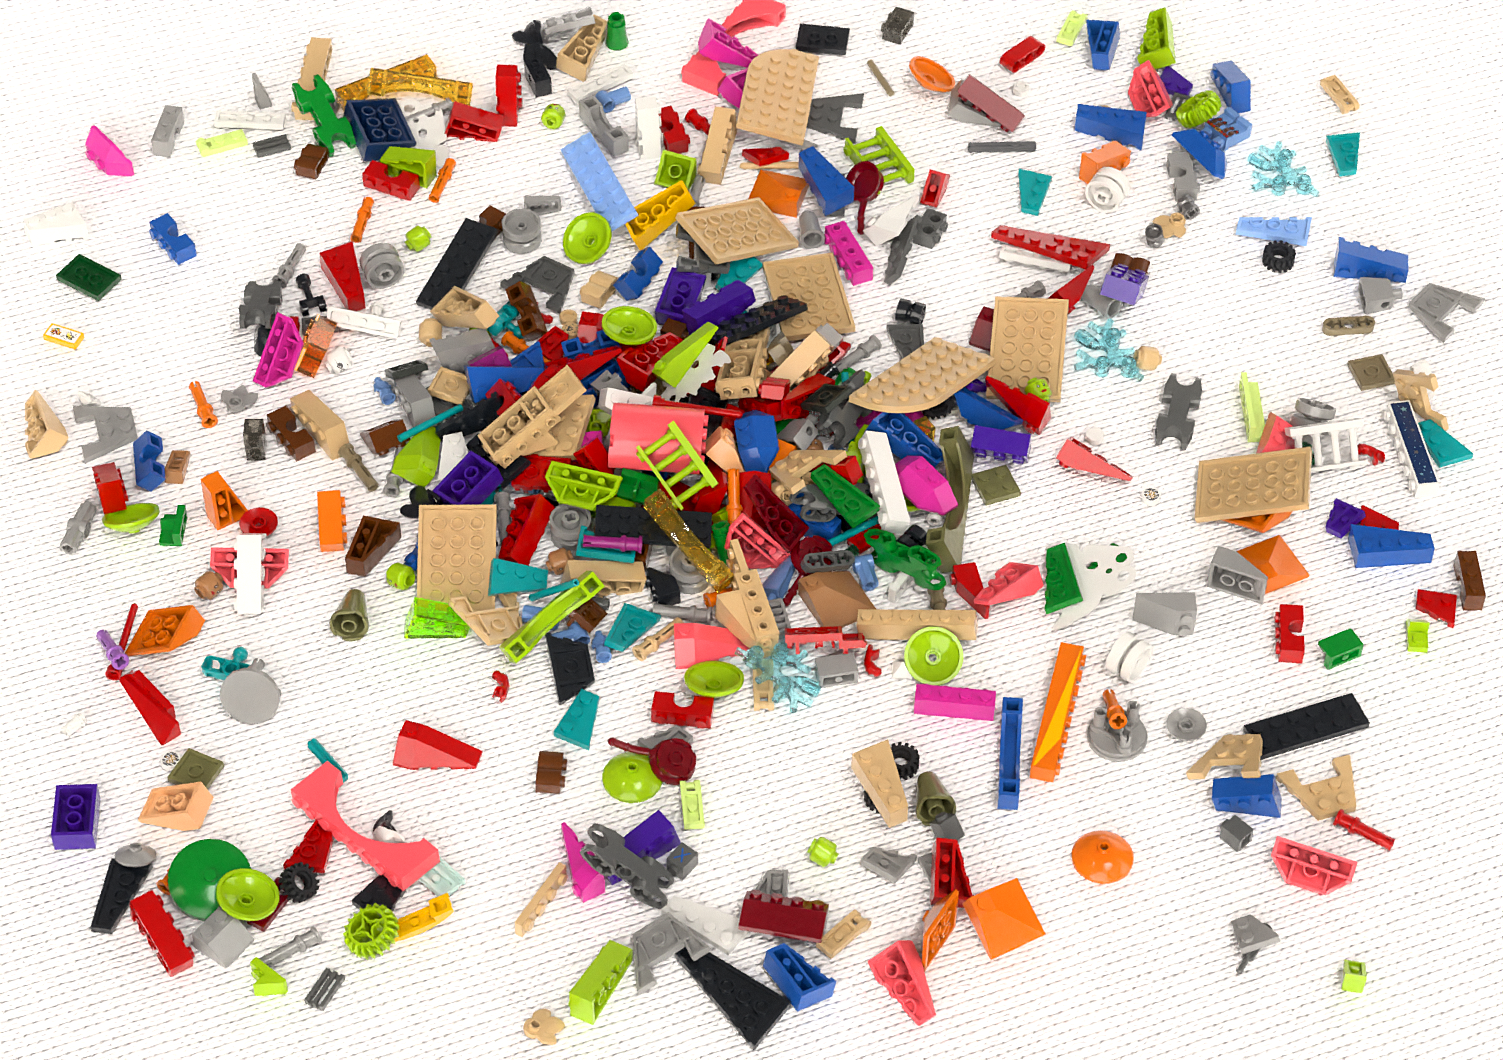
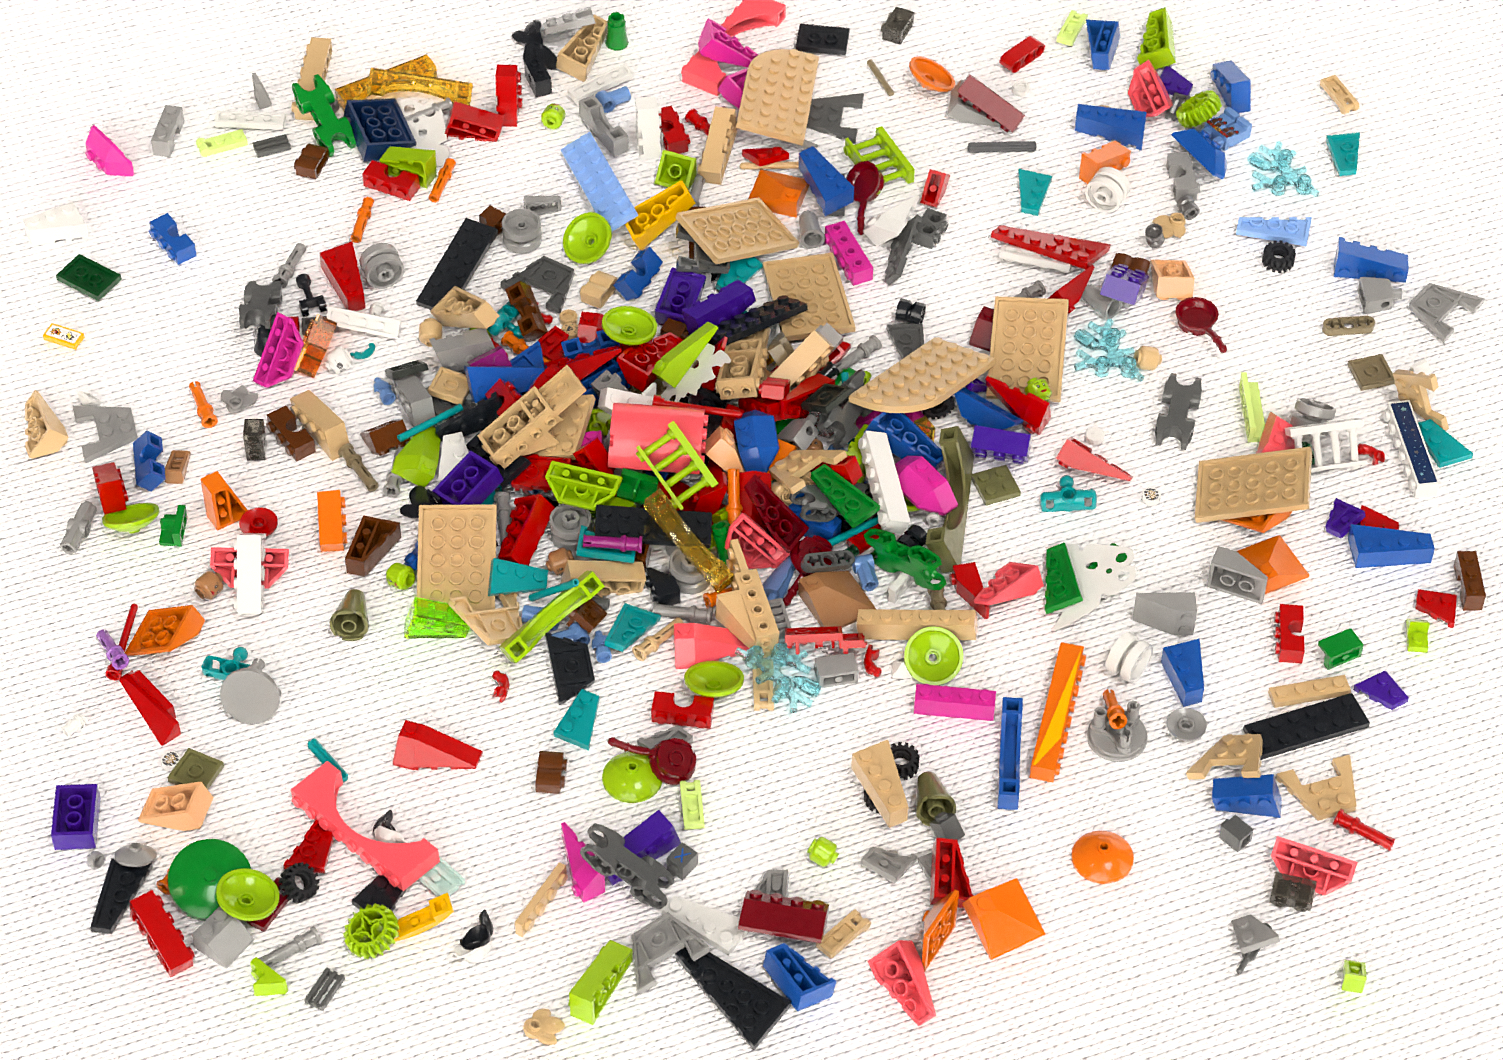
(98, 856): none -> light grey hinge
(367, 353): none -> teal piece
(417, 238): lime head -> none
(477, 940): none -> black hair
(1068, 498): none -> teal piece
(1172, 279): none -> light nougat slope
(1185, 671): none -> blue wedge
(1198, 317): none -> dark red piece
(1285, 884): none -> clear smoke brick
(1309, 691): none -> tan plate
(1383, 690): none -> dark purple wing

